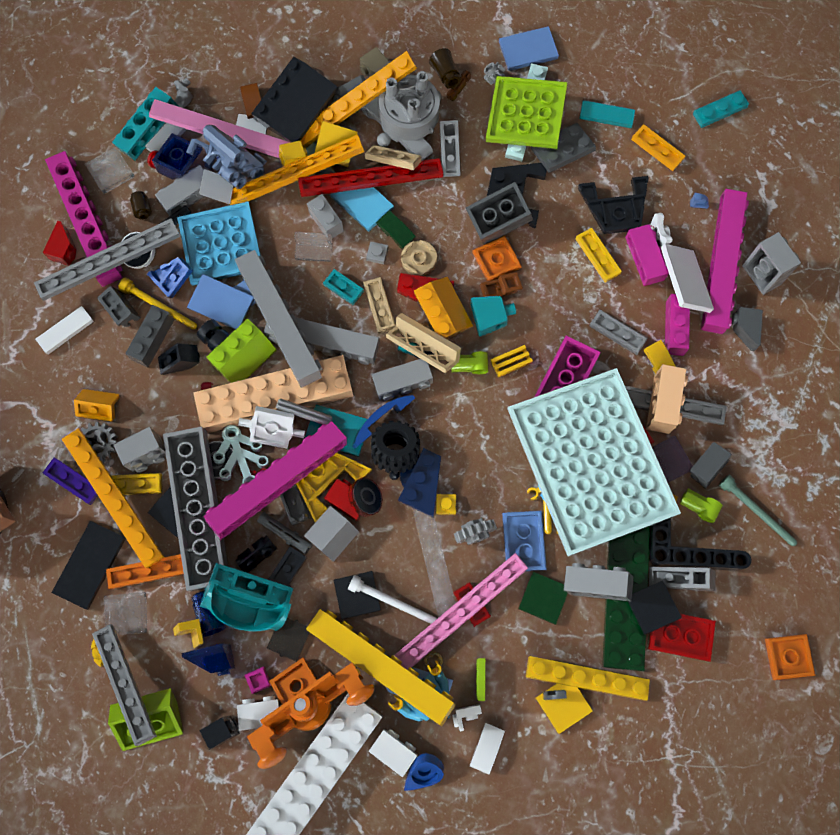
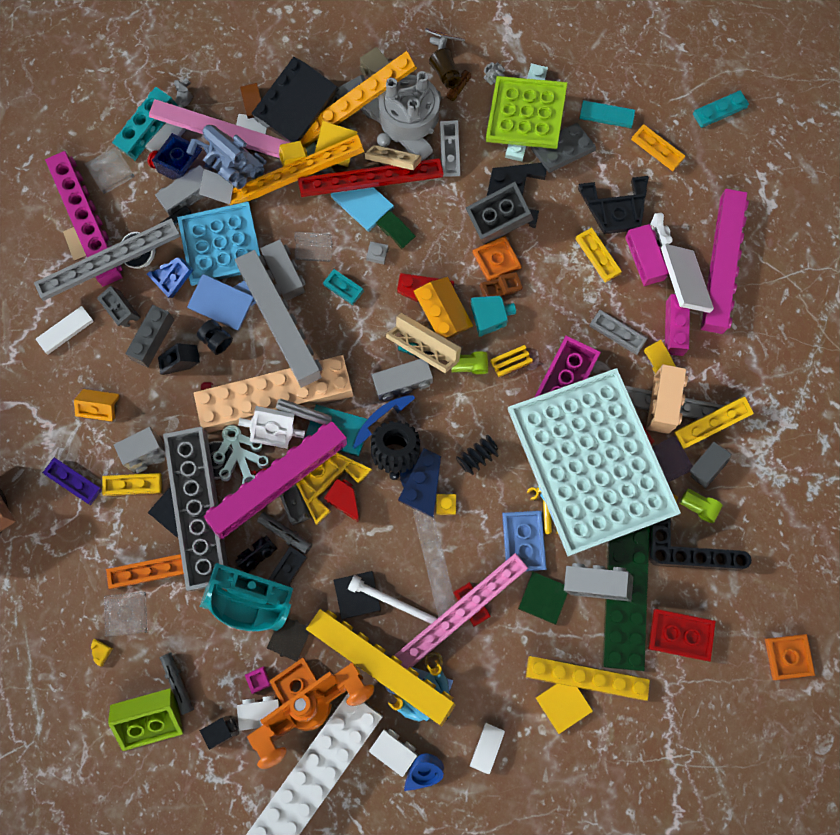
(60, 245): red slope -> none
(88, 565): black tile -> none
(98, 434): light grey gear -> none
(112, 498): light orange plate -> none
(124, 685): light grey tile -> none
(127, 286): yellow piece -> none
(140, 205): dark brown brick -> none
(176, 683): none -> dark grey pin
(190, 627): yellow panel -> none
(208, 622): clear blue plant -> none
(212, 659): clear blue slope -> none
(241, 352): lime slope -> none
(283, 269): none -> light grey brick
(325, 216): light grey brick -> none
(331, 533): light grey slope -> none
(336, 341): light grey brick -> none
(365, 497): tile -> none
(379, 305): tan tile -> none
(419, 258): tan tile -> none
(441, 43): none -> light grey shield
(468, 712): white bracket -> none
(475, 531): light grey gear -> none
(478, 455): none -> black piece
(480, 679): lime tile -> none
(528, 47): medium blue tile -> none
(556, 694): dark grey tile -> none
(654, 607): black tile -> none
(684, 578): light grey slope -> none
(699, 201): medium blue tile -> none
(713, 422): none -> yellow plate
(729, 484): sand green piece -> none
(748, 326): dark grey slope -> none
(771, 263): light grey brick -> none

